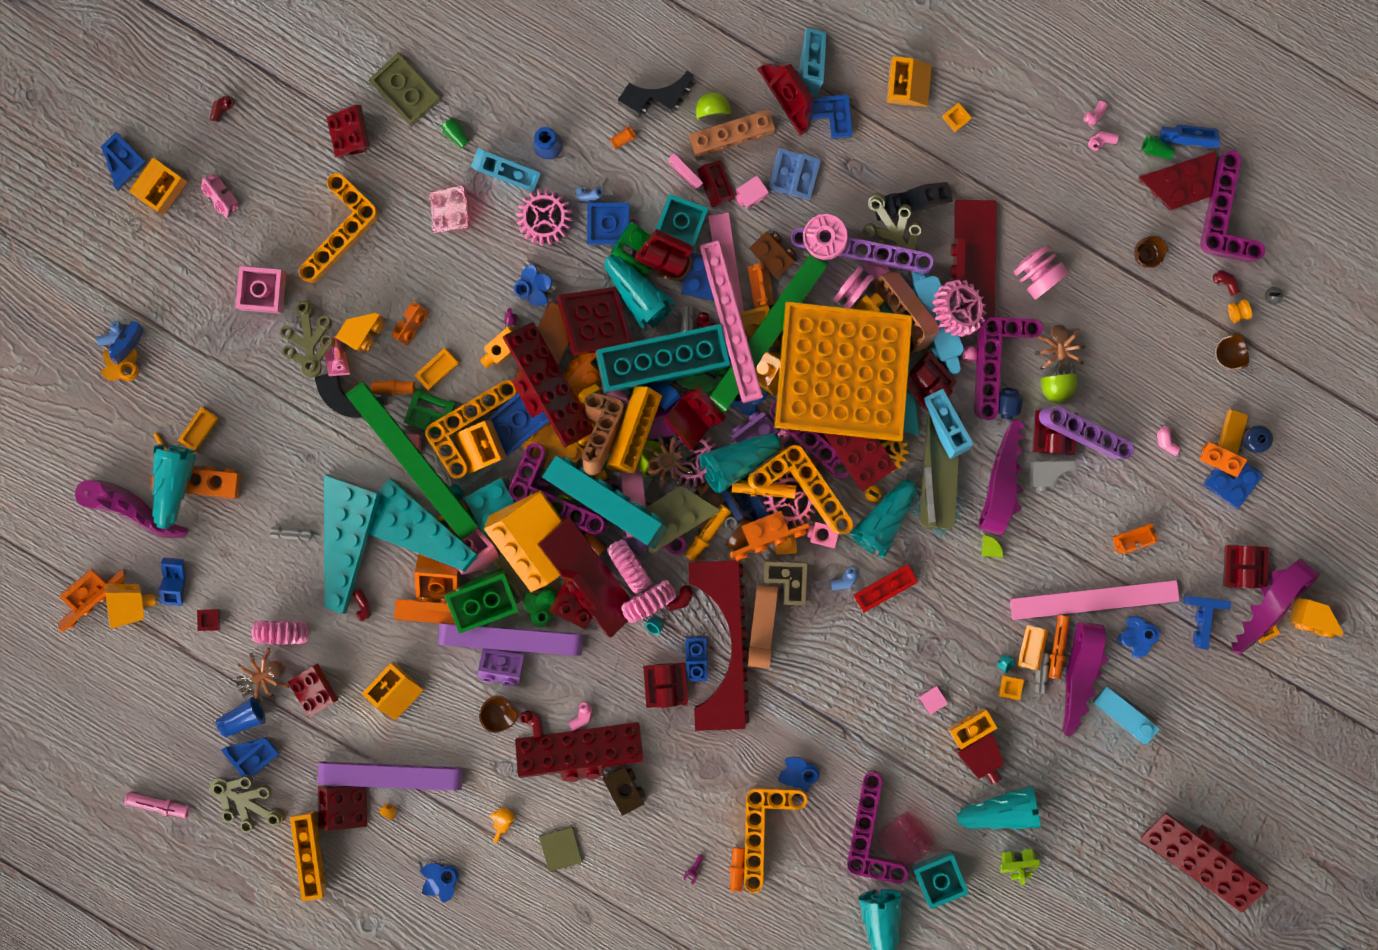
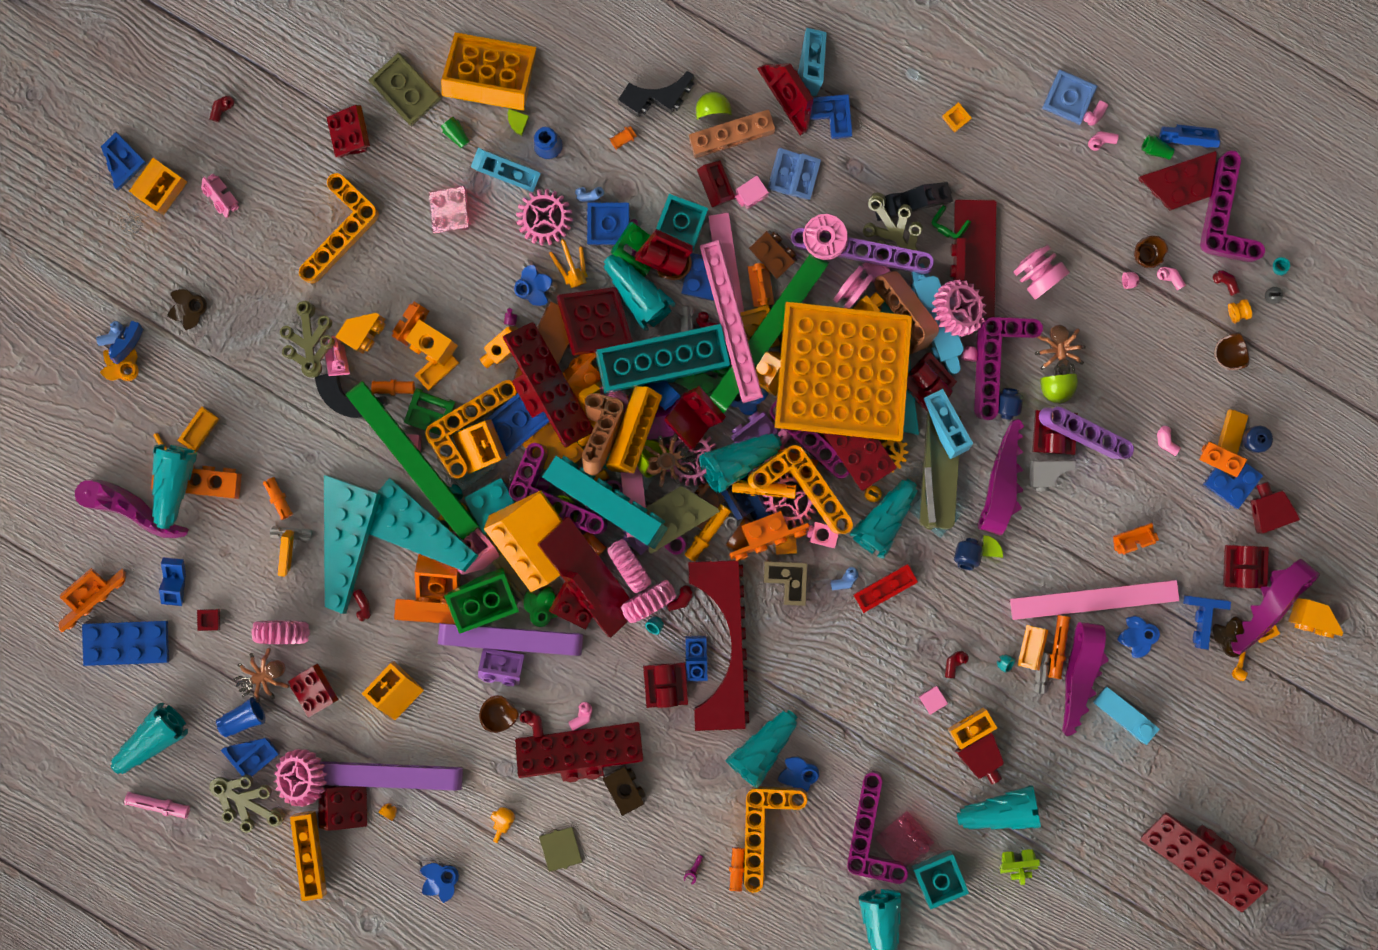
(125, 643): none -> blue plate
(126, 603): light orange torso -> none
(156, 733): none -> teal cone
(184, 308): none -> dark brown plate
(260, 290): bright pink brick -> none
(277, 498): none -> orange pin
(286, 550): none -> light orange tile
(300, 777): none -> bright pink gear
(422, 335): none -> light orange brick
(488, 71): none -> light orange slope
(517, 121): none -> lime tile
(576, 277): none -> light orange plant
(685, 172): bright pink tile -> none
(762, 626): nougat beam -> none
(762, 749): none -> teal cone
(908, 82): light orange slope -> none
(944, 230): none -> green piece
(954, 661): none -> dark red arm
(968, 554): none -> dark blue head
(1011, 687): light orange plate -> none
(1069, 97): none -> medium blue tile
(1130, 280): none -> bright pink hinge
(1171, 274): none -> bright pink arm
(1226, 635): none -> dark brown plate
(1238, 673): none -> light orange hand
(1271, 509): none -> dark red torso
(1283, 263): none -> teal hinge

